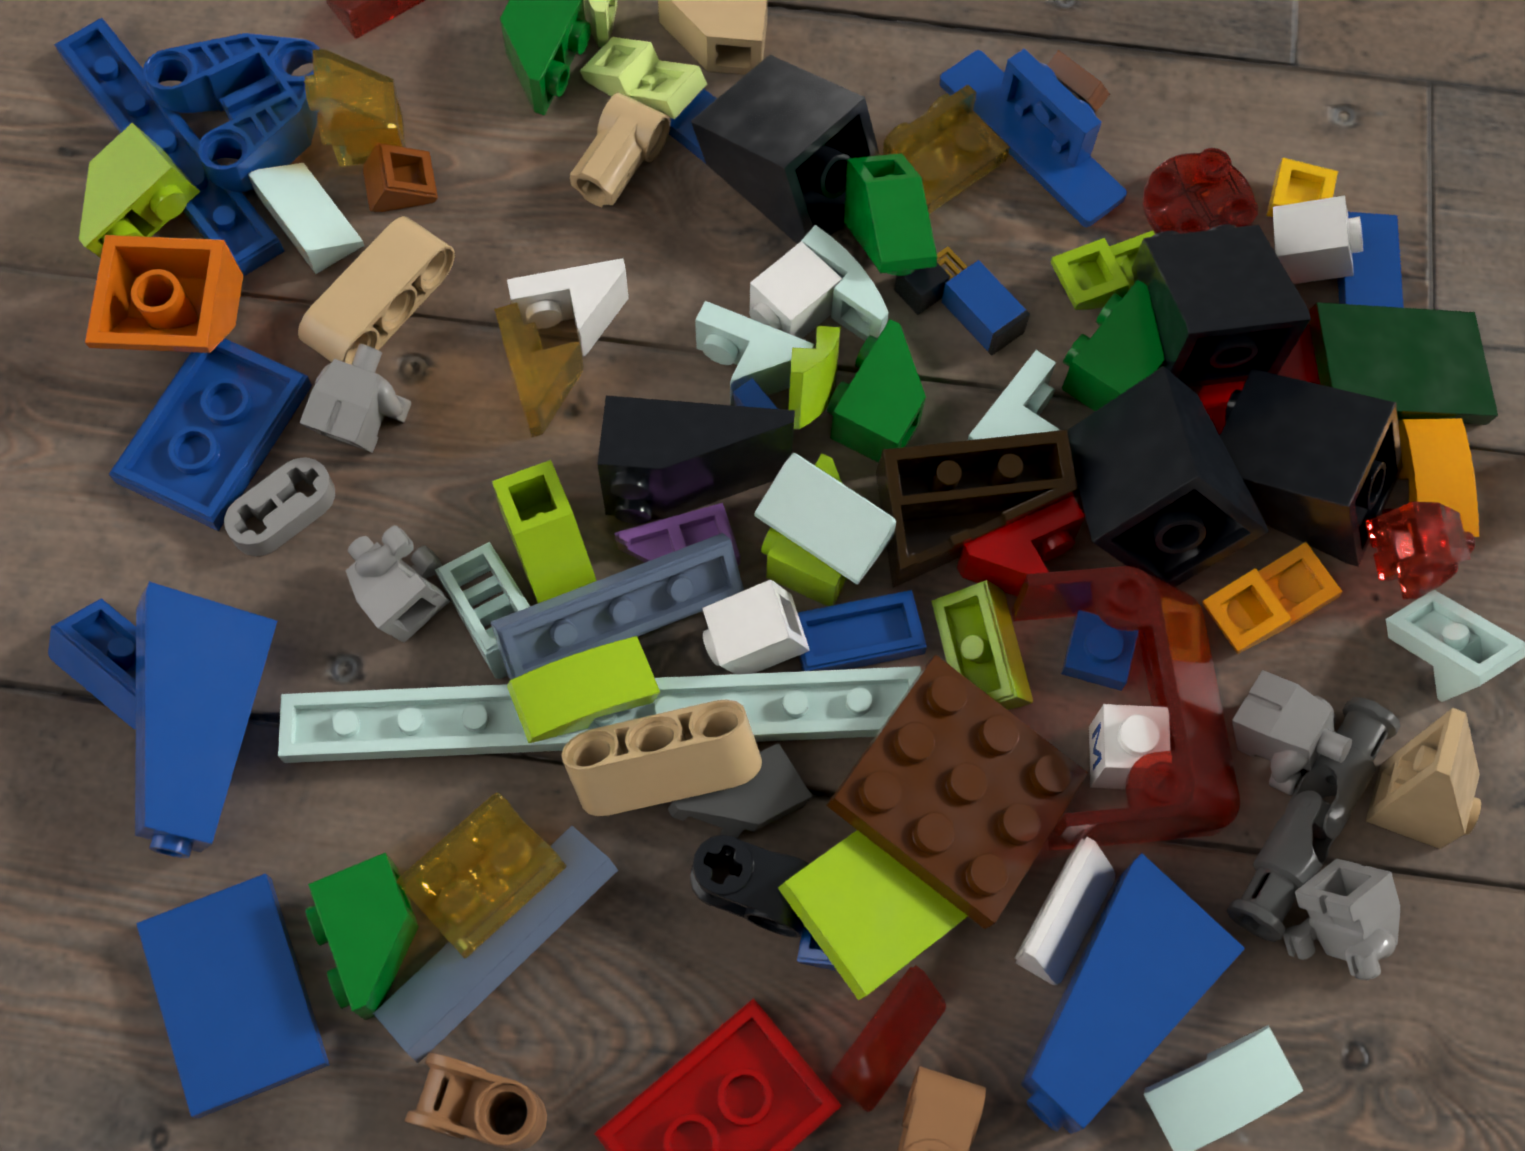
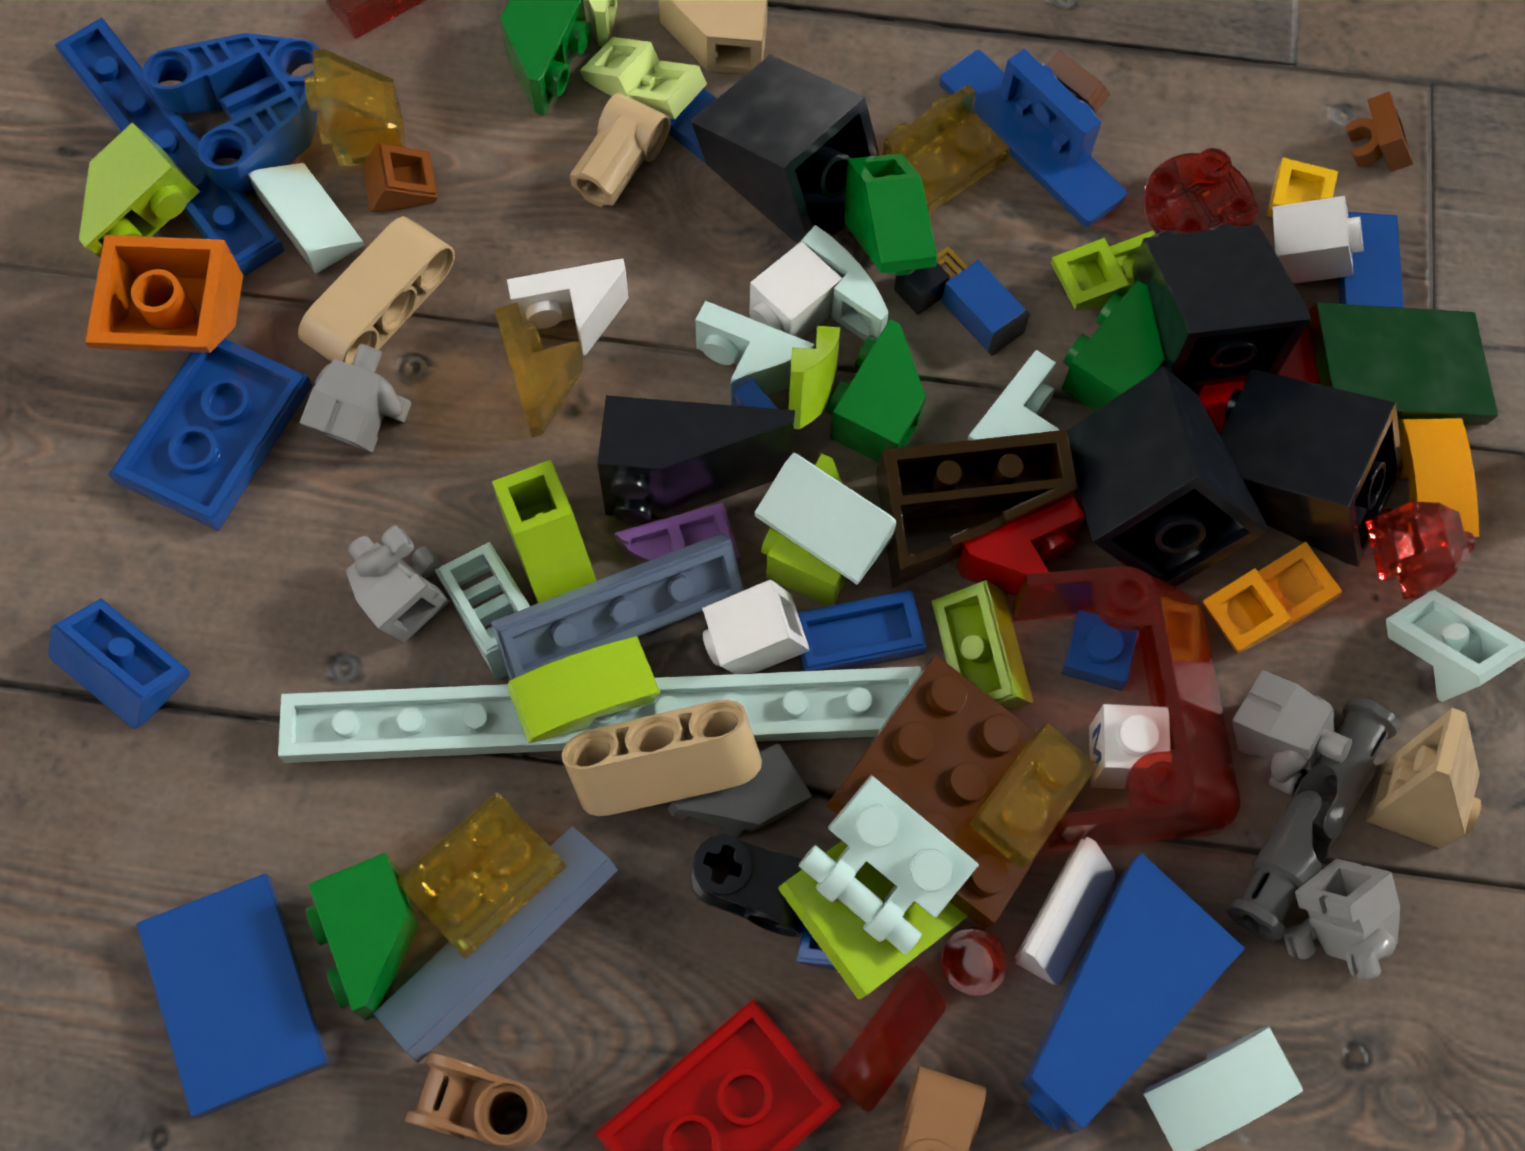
(192, 708): blue slope -> none
(279, 506): light grey beam -> none
(903, 849): none -> light aqua plate
(974, 961): none -> clear red plate
(1033, 795): none -> clear yellow plate
(1386, 135): none -> dark orange tile

